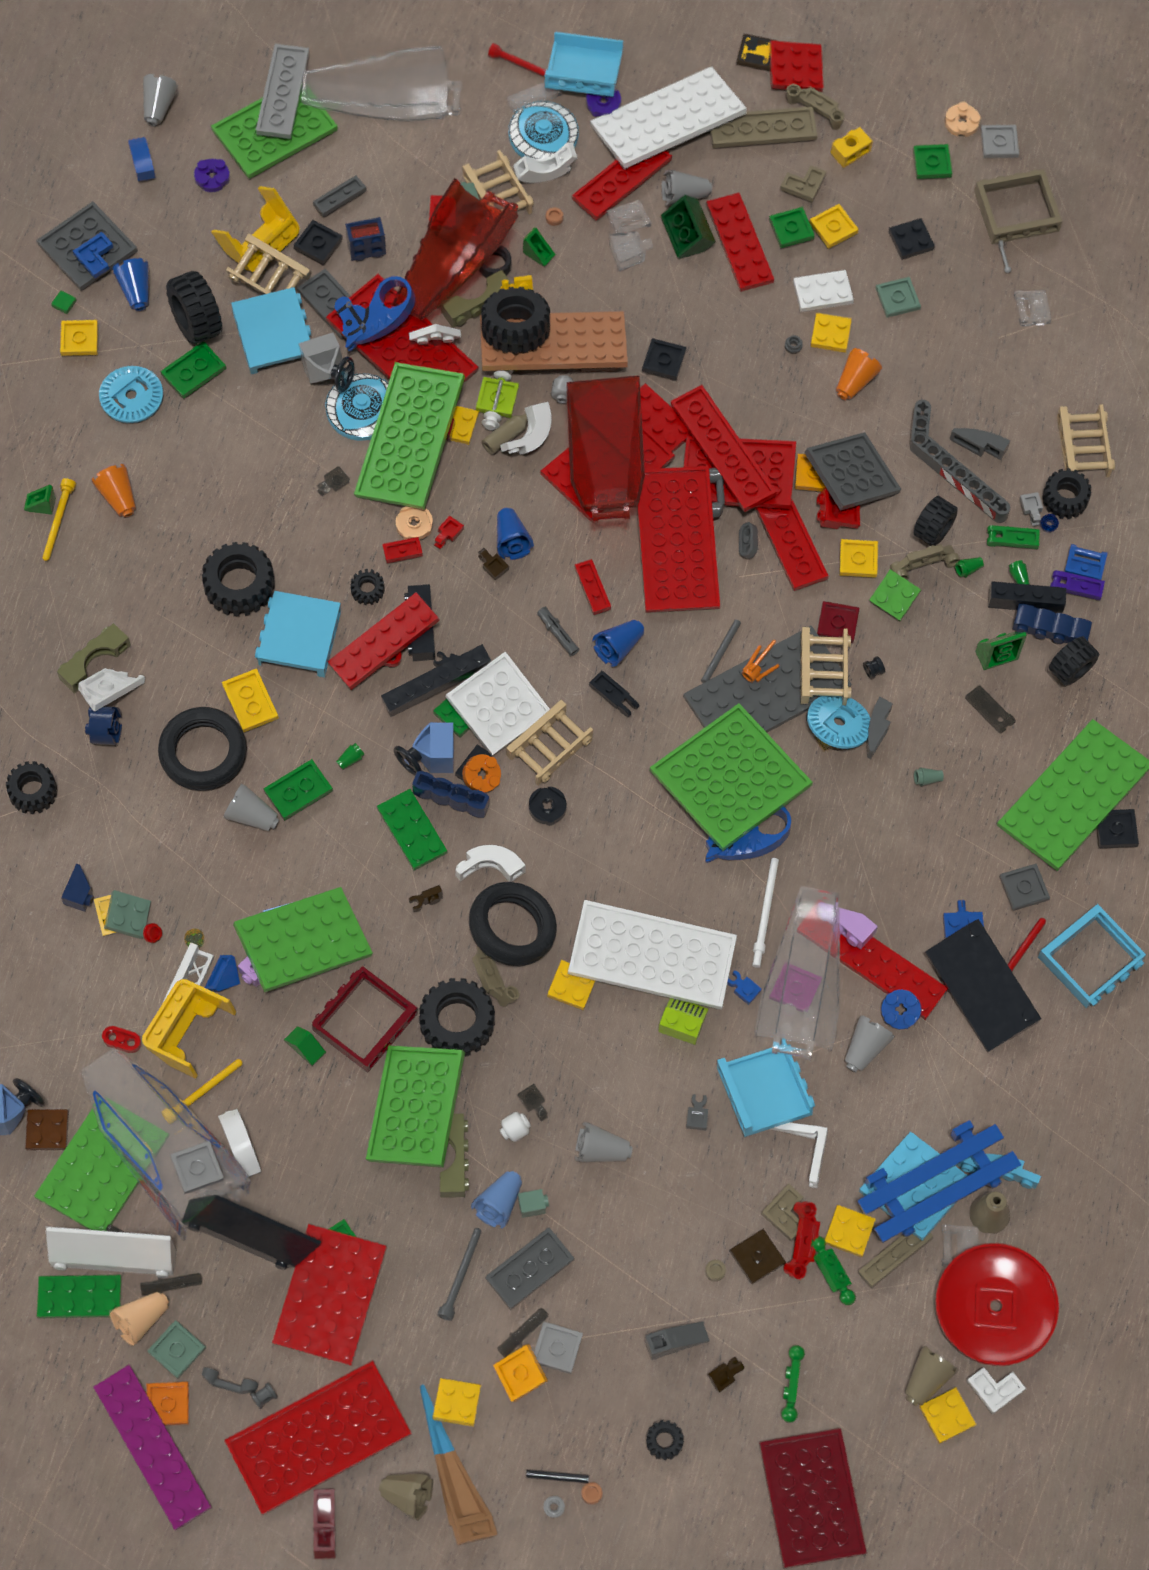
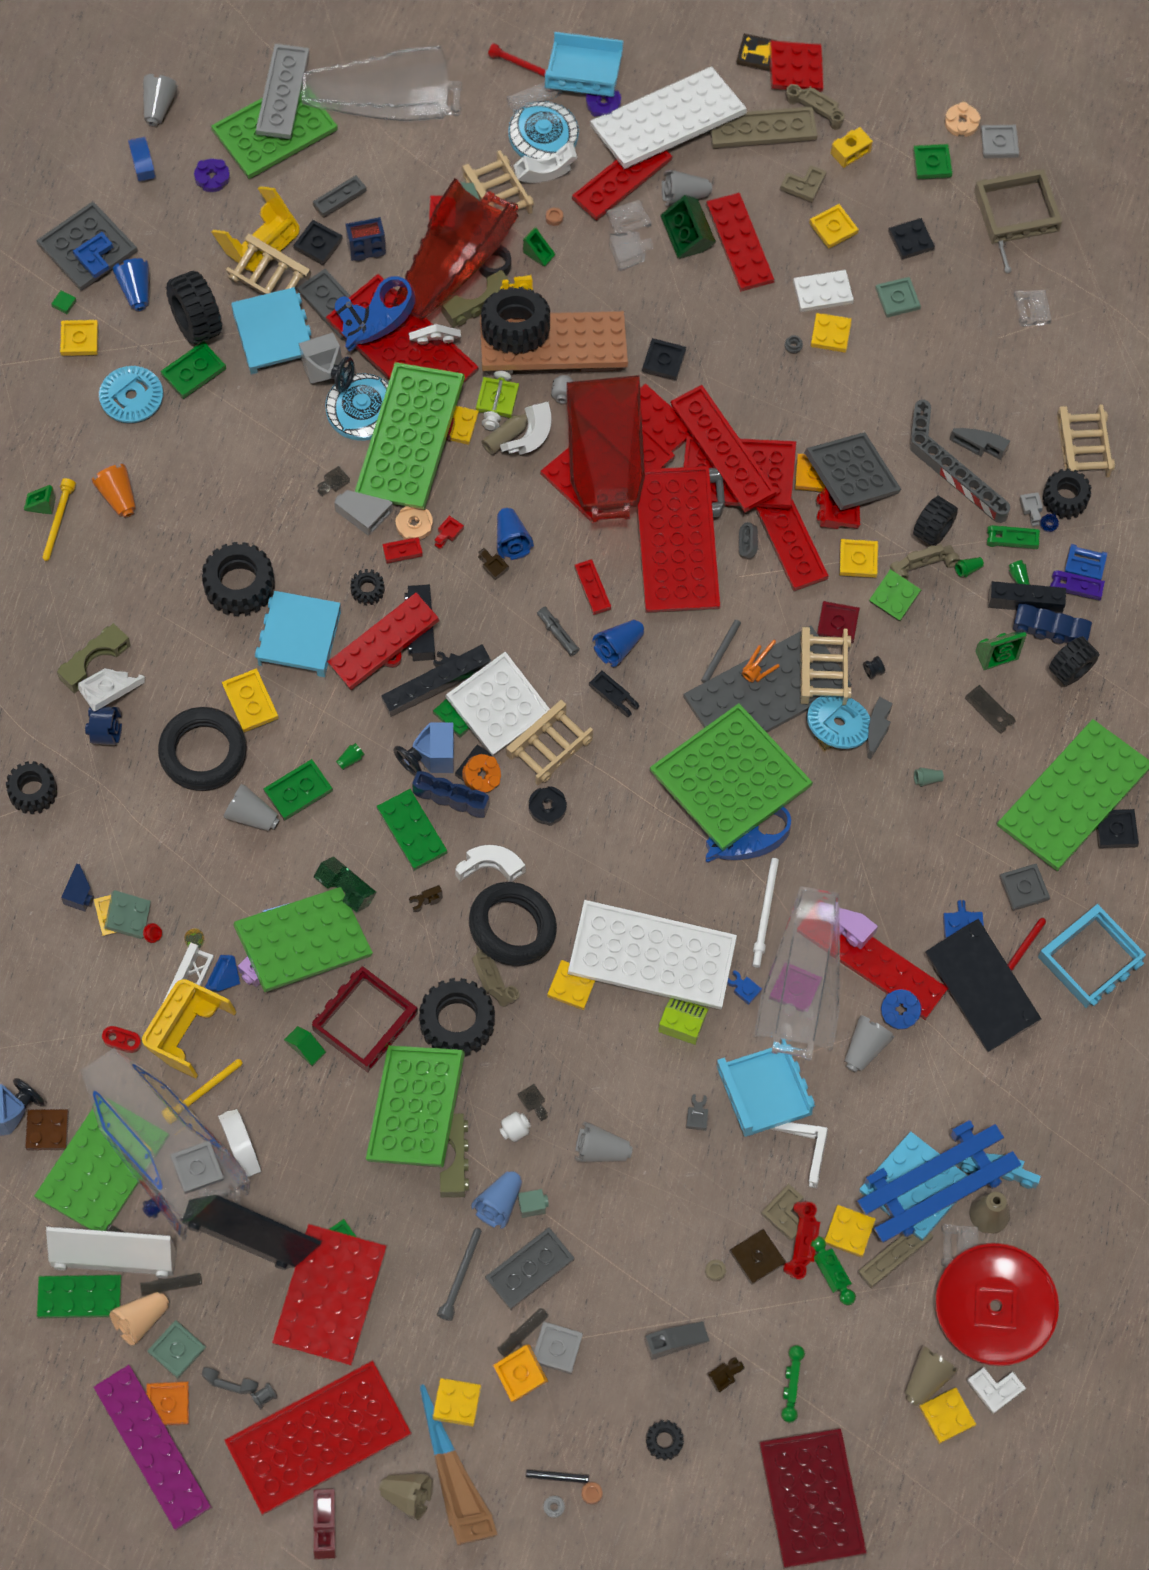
(151, 1209): none -> clear blue plate
(335, 874): none -> clear green arch
(363, 510): none -> light grey slope
(791, 227): green plate -> none
(857, 373): orange cone -> none

